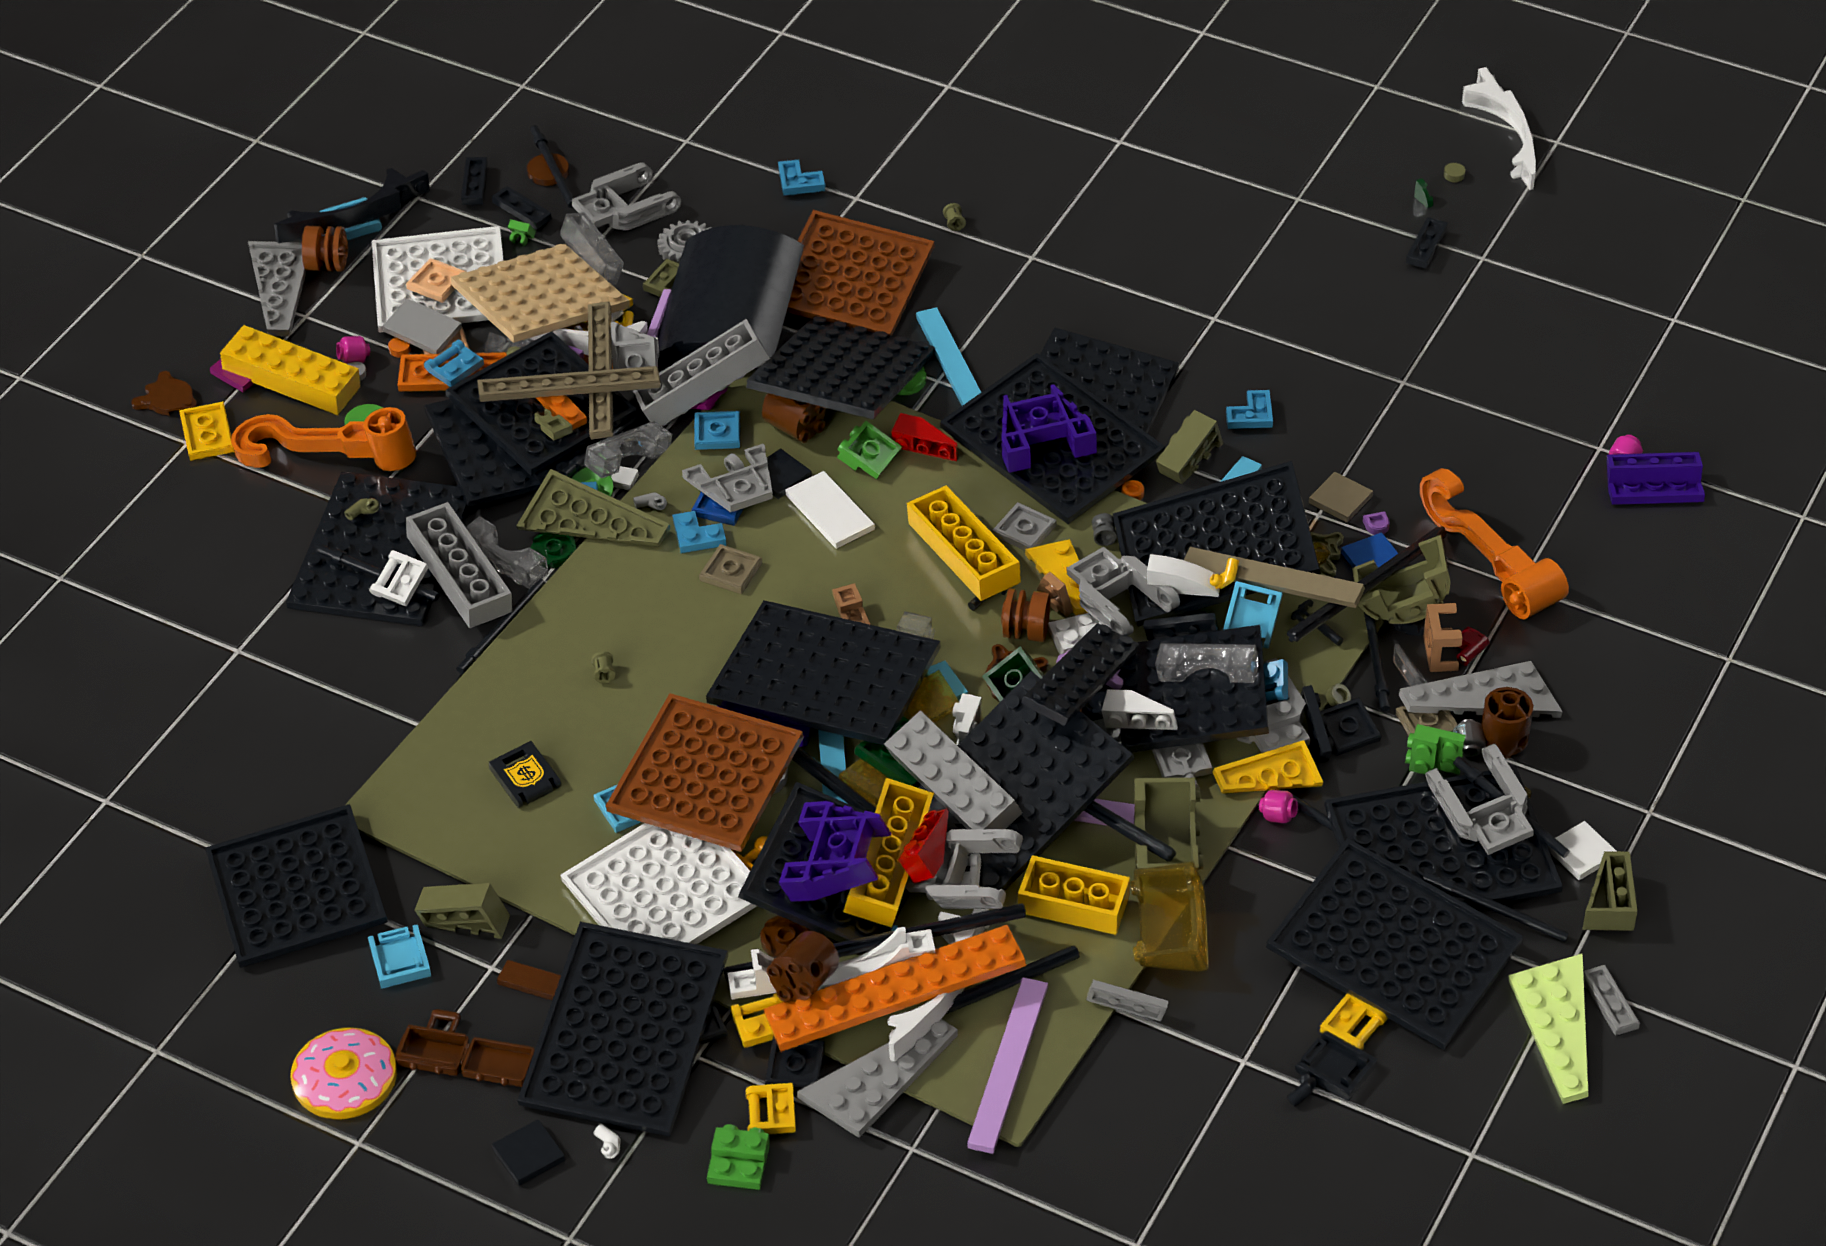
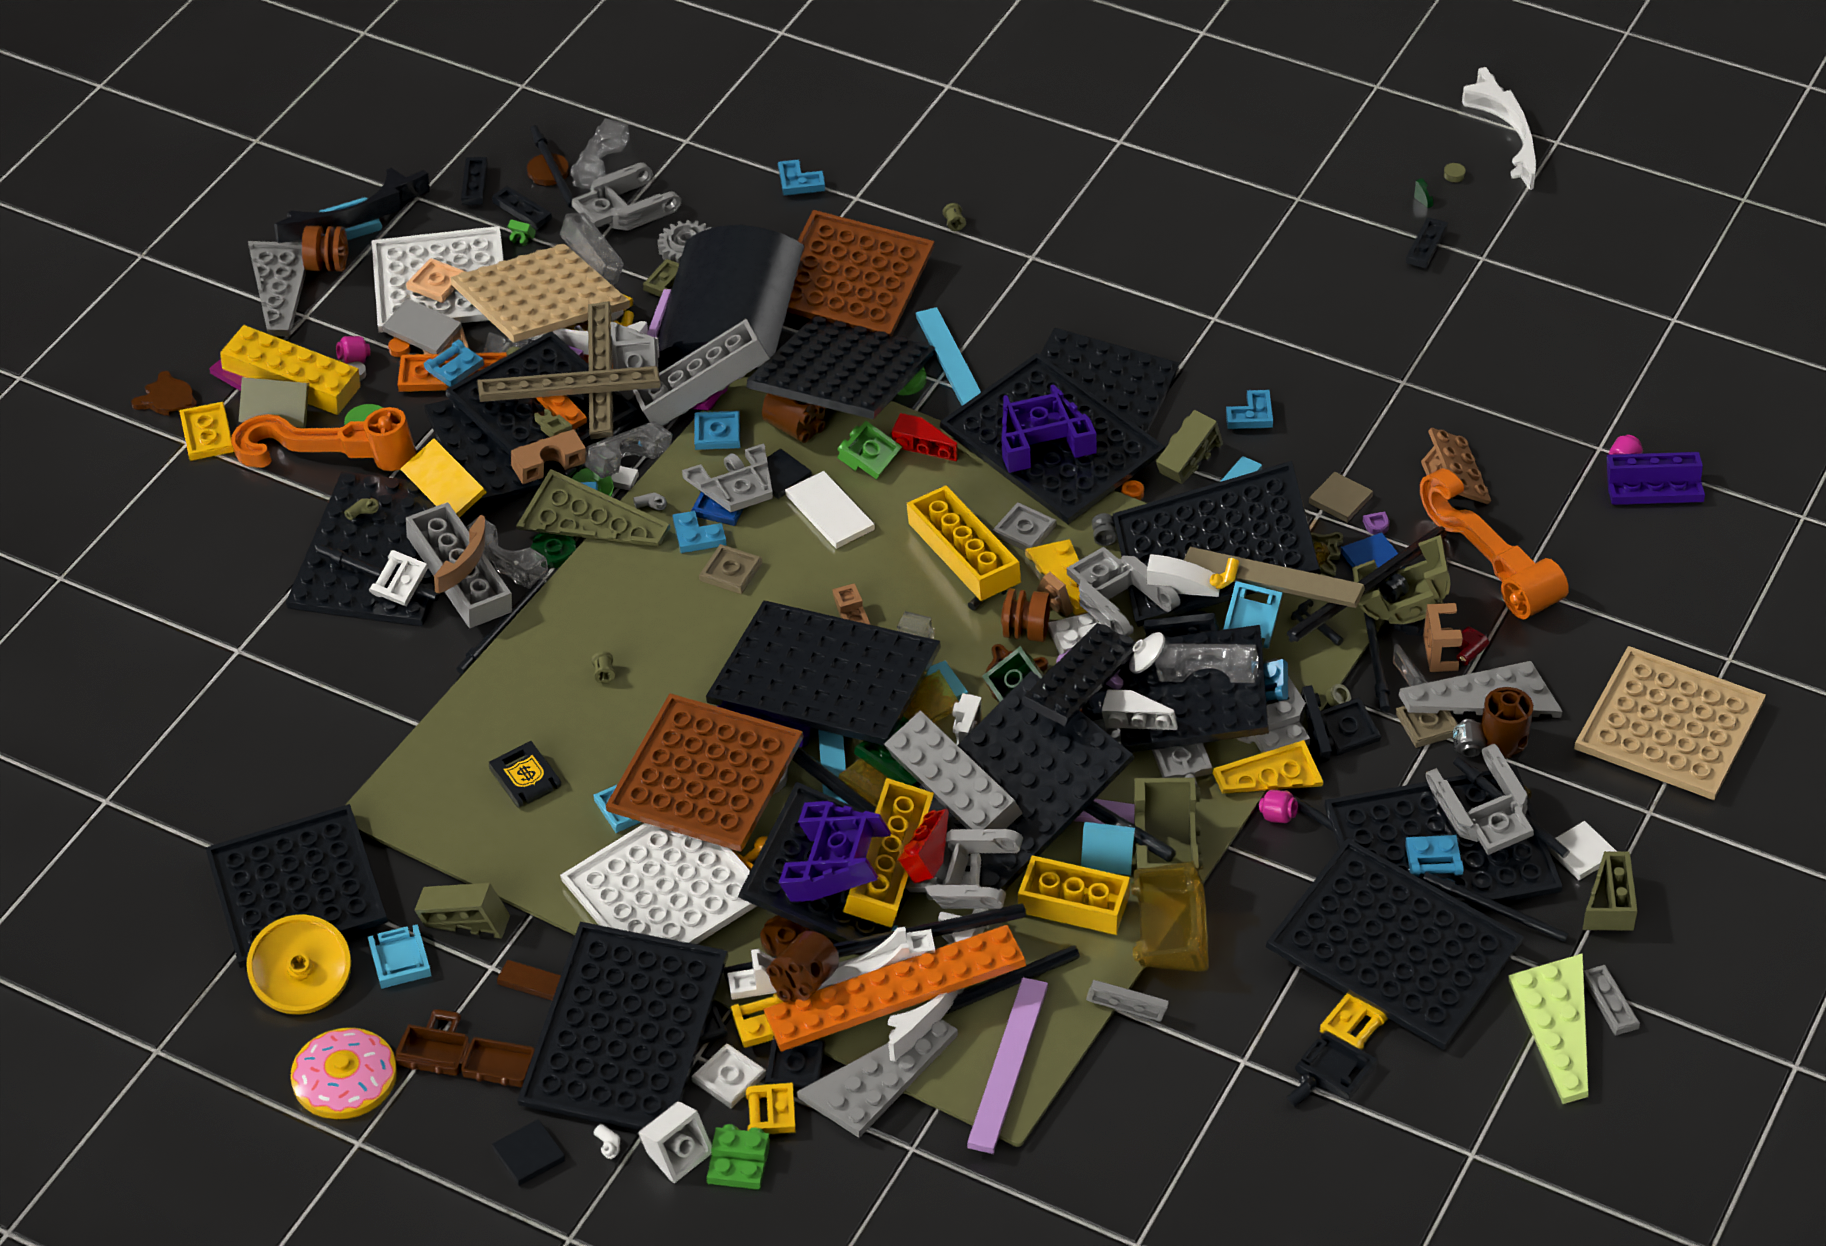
(274, 398): none -> olive tile
(298, 964): none -> yellow dish
(443, 478): none -> yellow tile
(453, 573): none -> medium nougat slope
(563, 448): none -> medium nougat arch
(608, 139): none -> clear arch
(676, 1141): none -> white slope
(728, 1075): none -> white tile
(1108, 848): none -> medium azure tile
(1146, 652): none -> white dish
(1394, 588): none -> black wheel
(1434, 749): bright green plate -> none
(1434, 850): none -> dark azure plate
(1455, 455): none -> medium nougat bracket
(1670, 722): none -> tan plate

